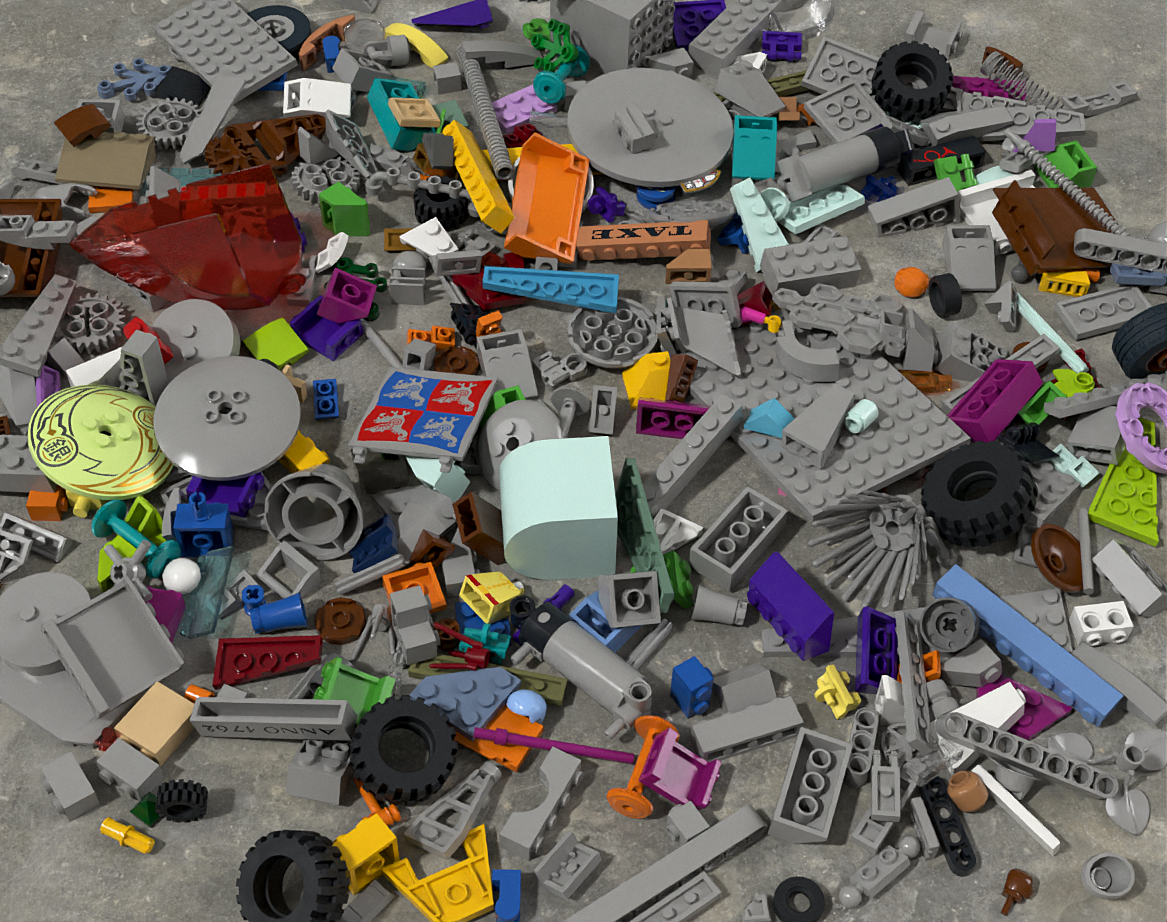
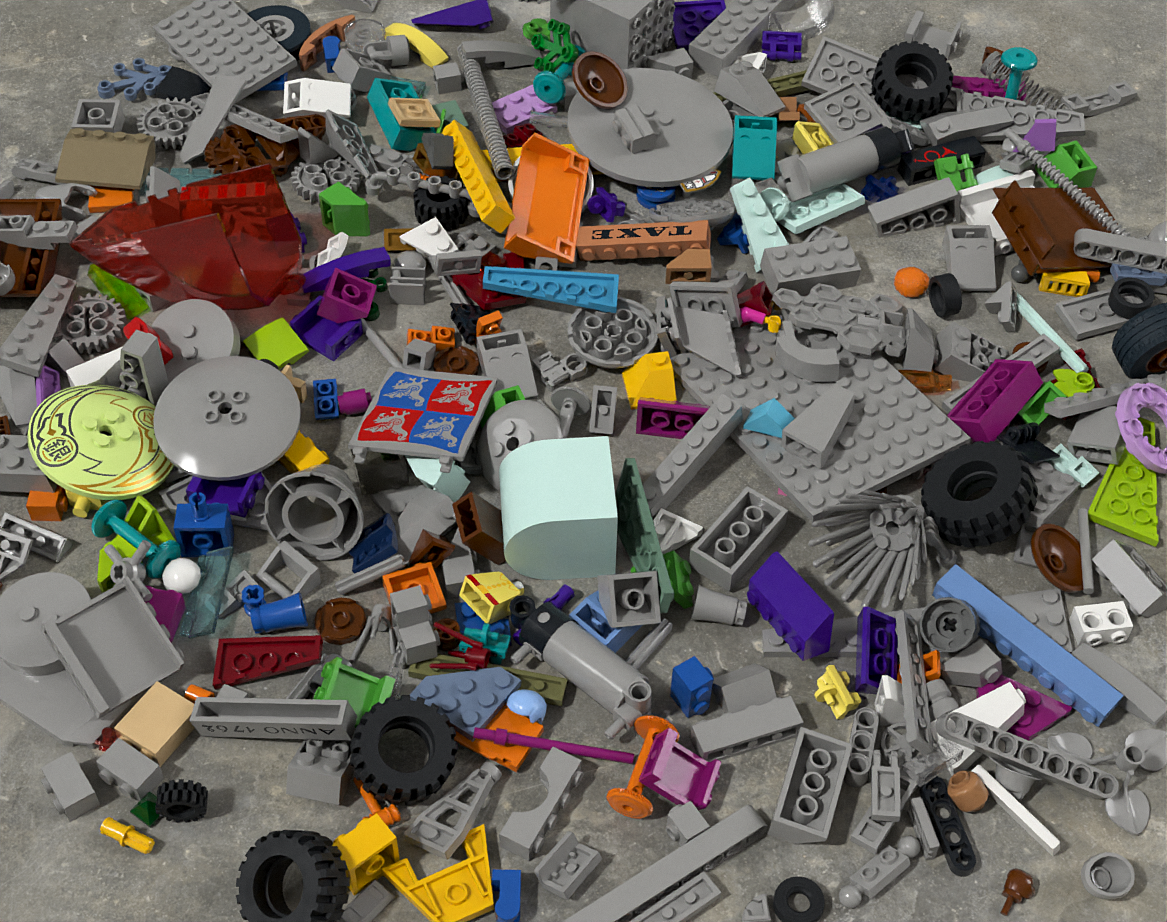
(82, 122): reddish brown slope -> none
(118, 289): none -> clear neon green slope
(175, 498): light grey slope -> none
(254, 121): none -> light grey tile
(354, 264): none -> dark purple slope
(354, 401): none -> magenta brick
(599, 80): none -> reddish brown dish
(680, 376): reddish brown slope -> none
(810, 136): none -> light yellow slope
(861, 416): light aqua brick -> none
(1019, 60): none -> teal hose
(1131, 286): none -> black tyre

